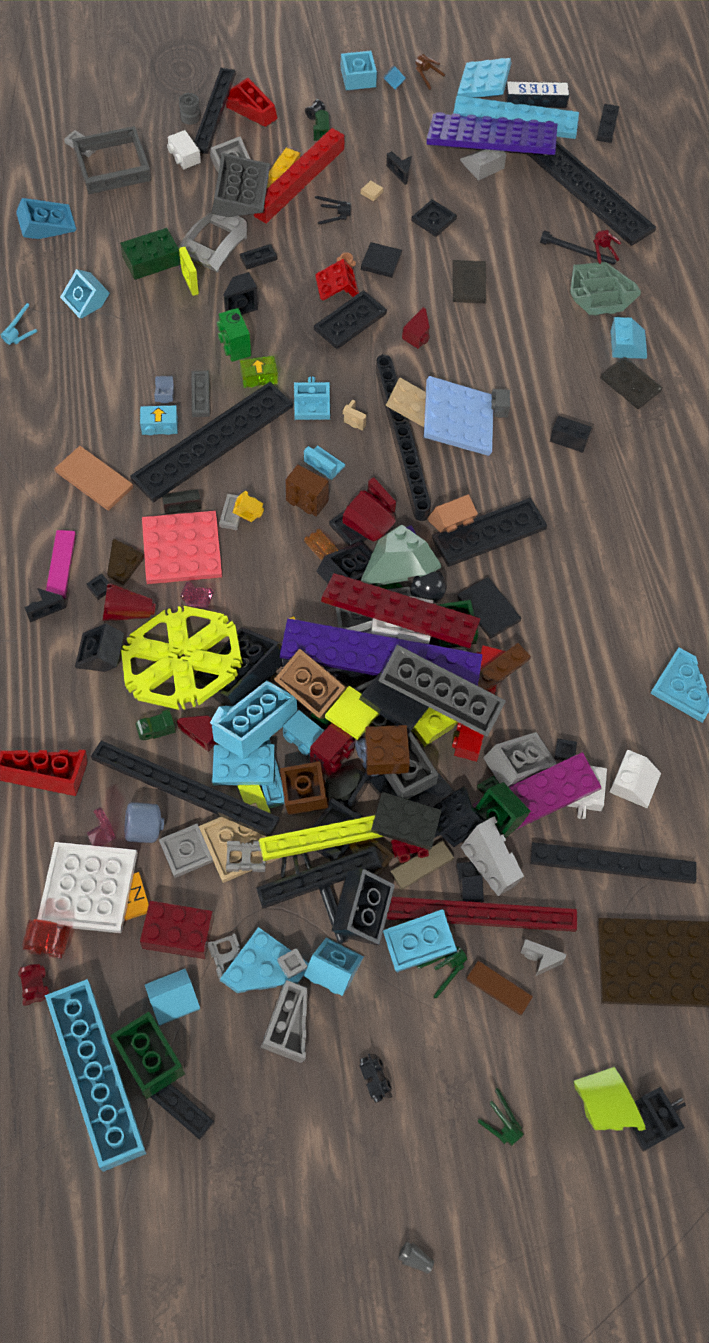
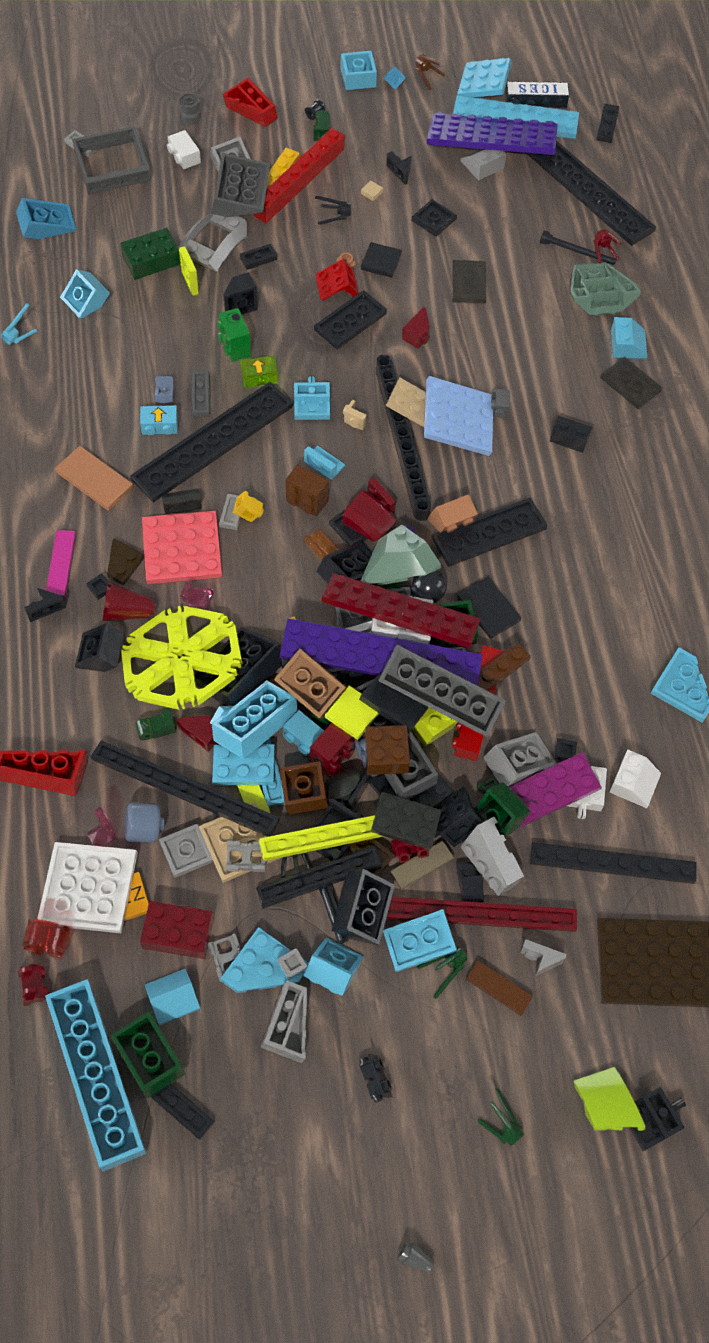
(214, 109): black tile -> none

